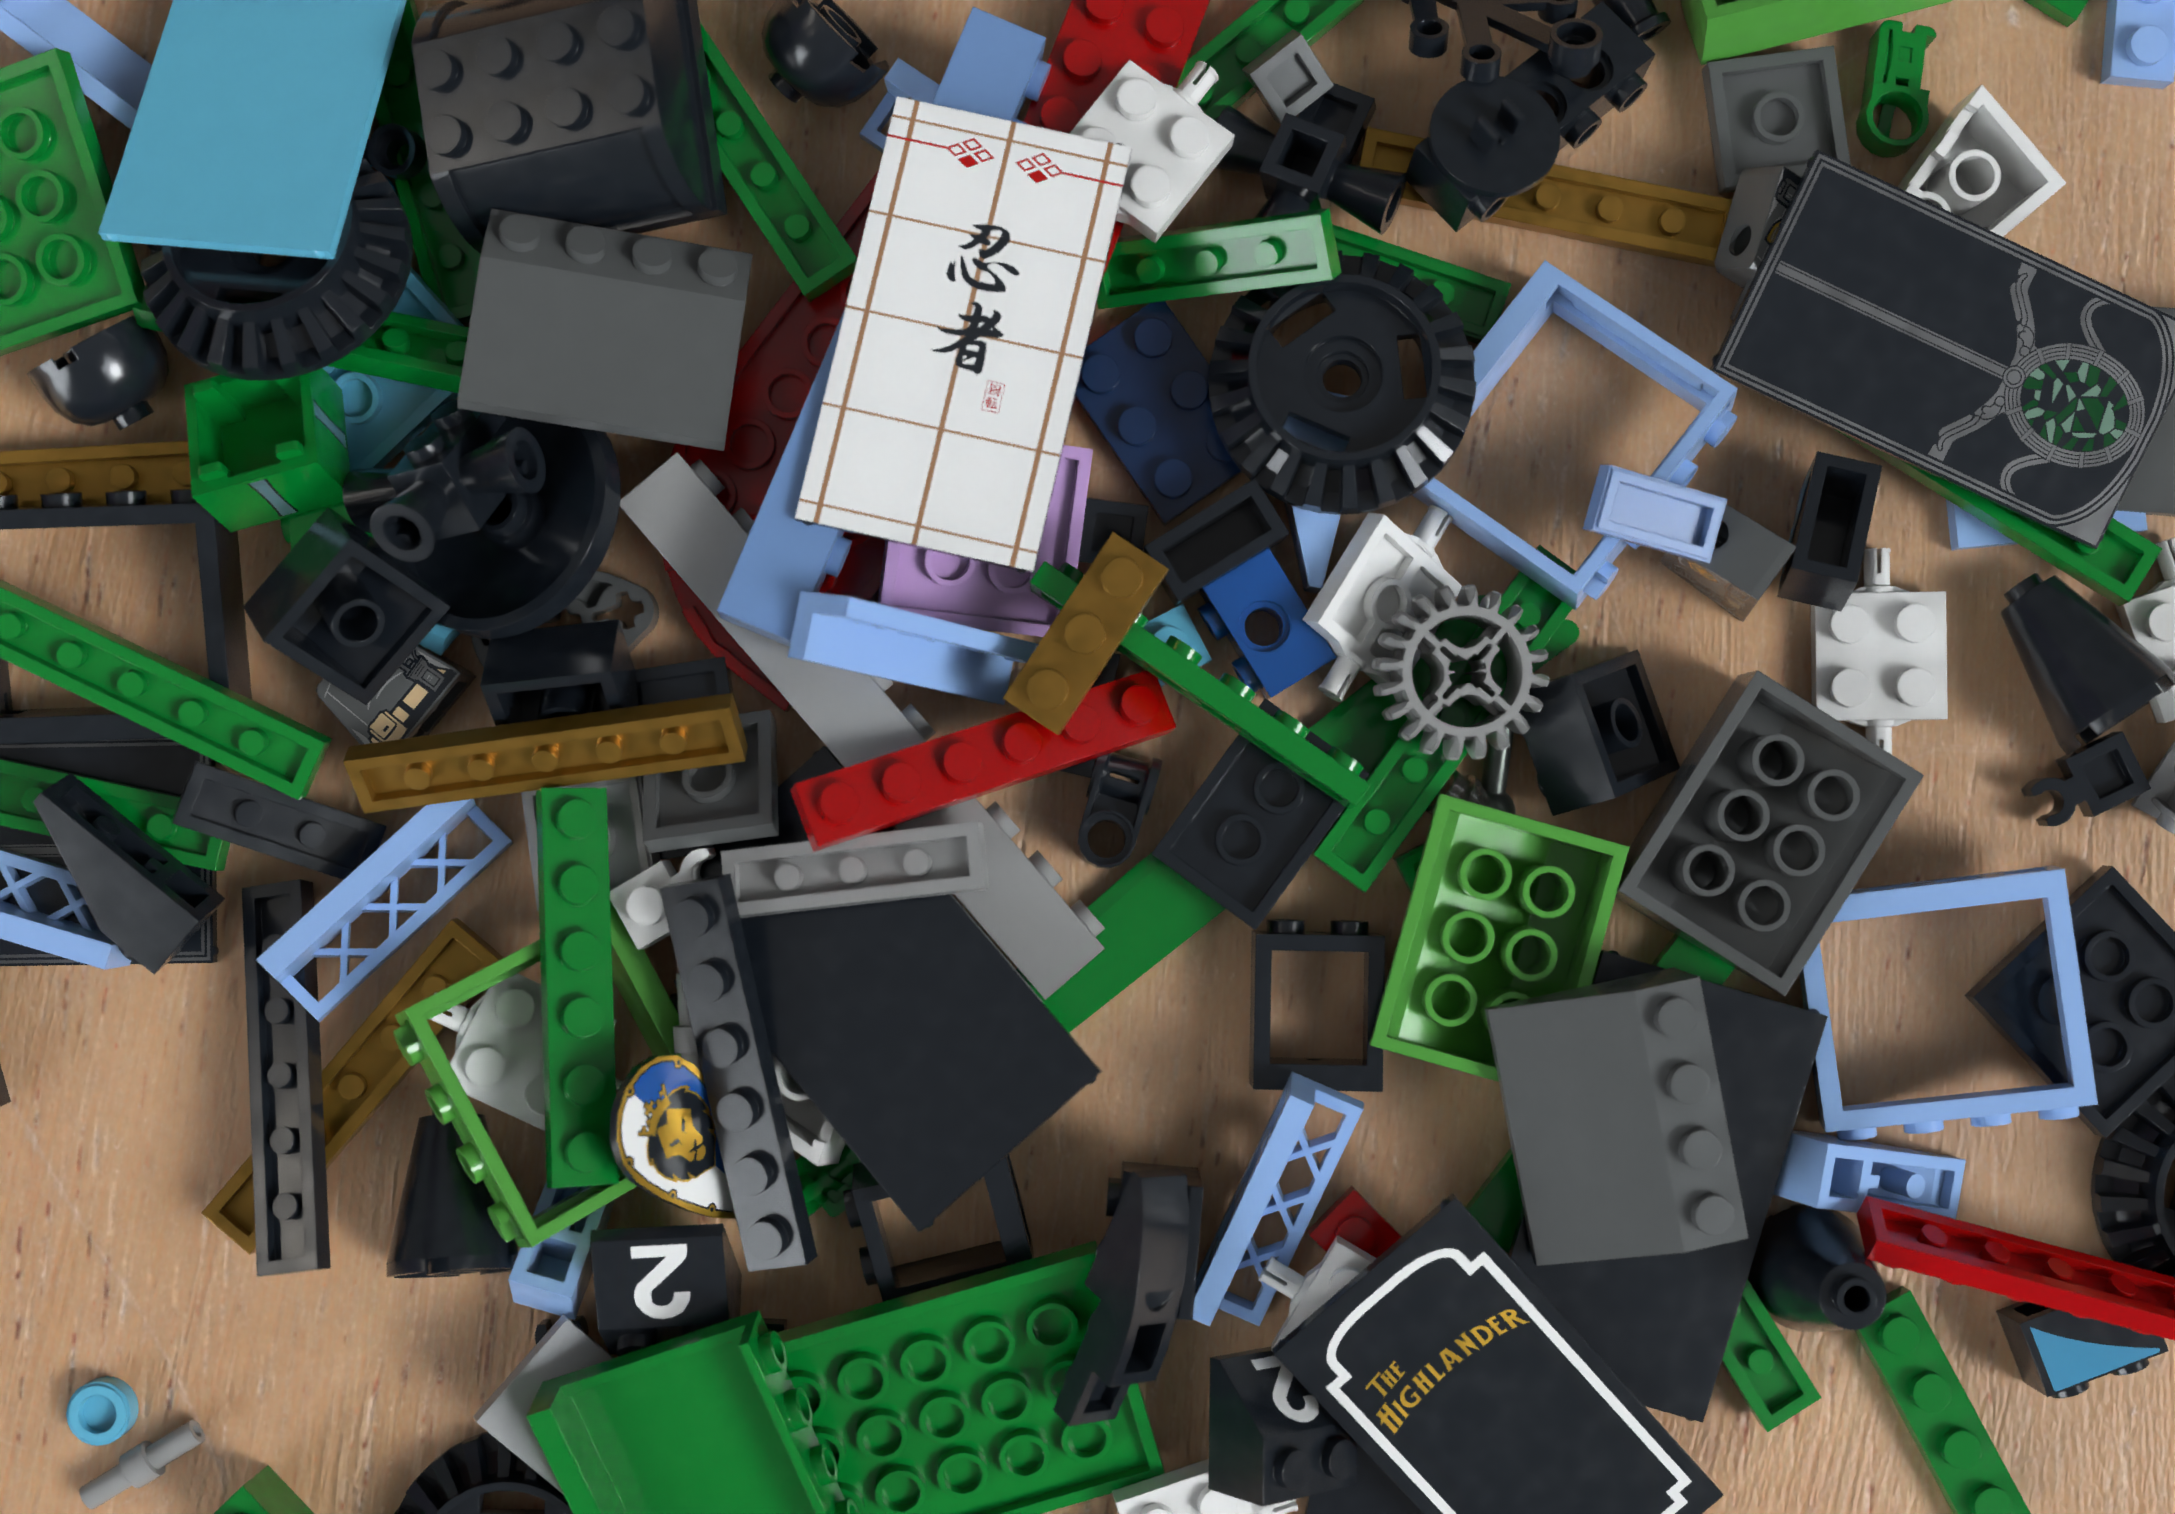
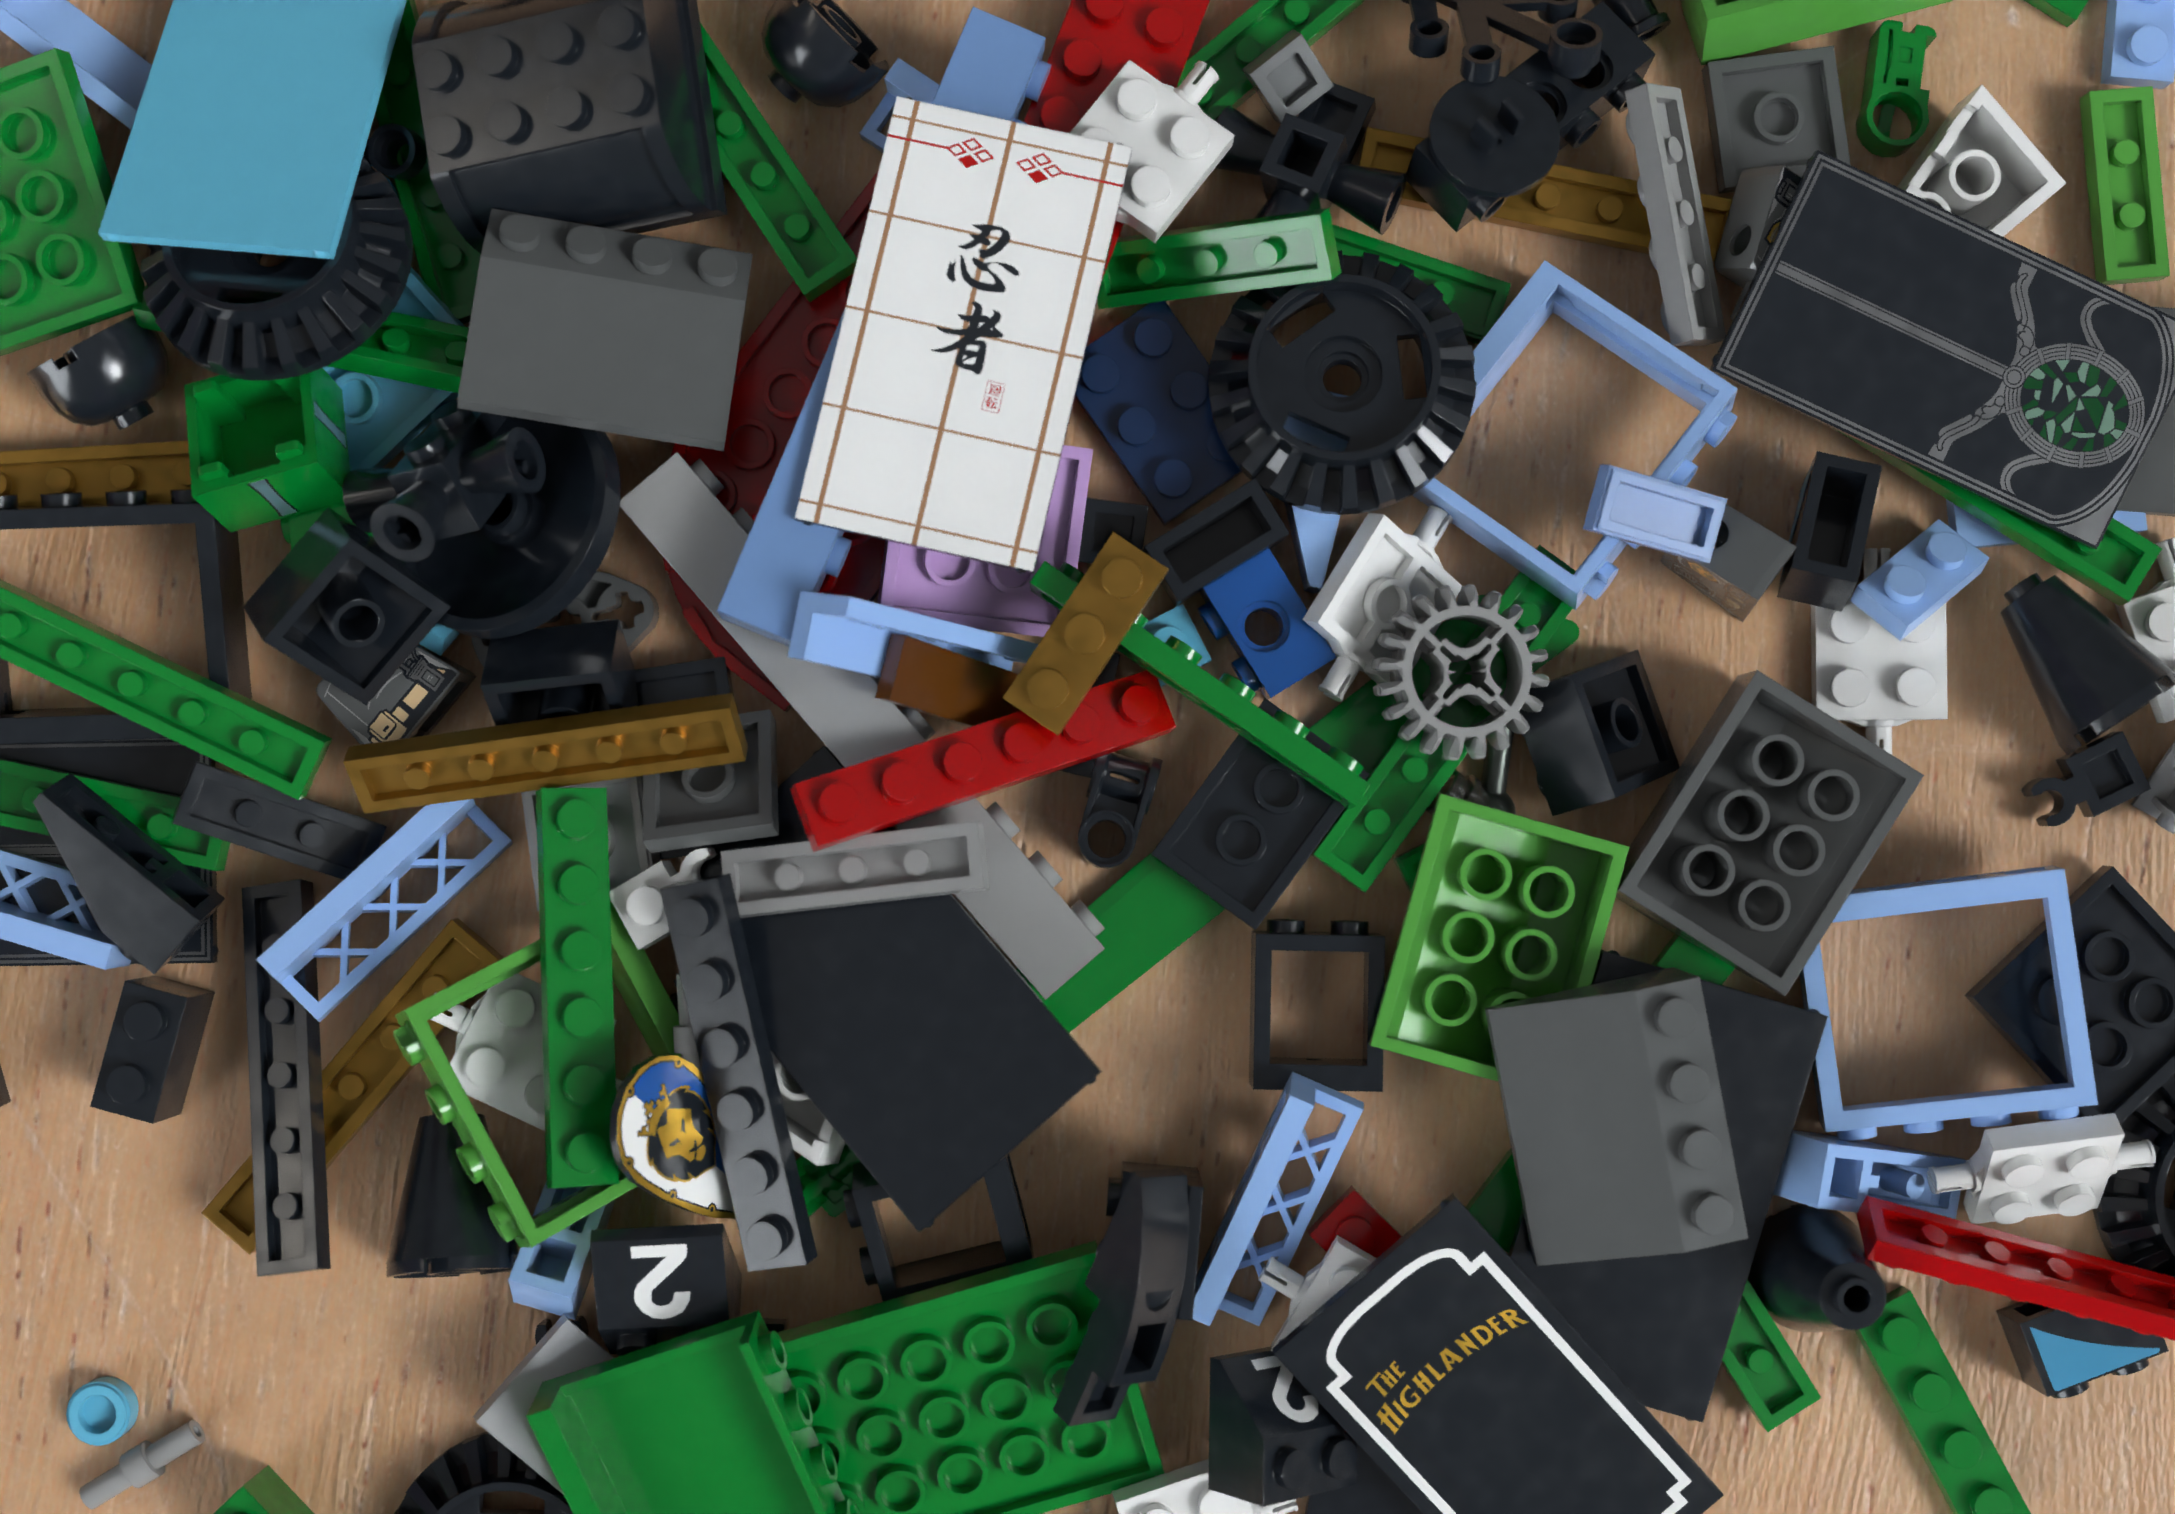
(152, 1049): none -> black brick
(943, 683): none -> reddish brown tile
(1675, 215): none -> light grey plate
(1919, 579): none -> light blue plate
(2041, 1168): none -> white plate
(2124, 185): none -> bright green plate

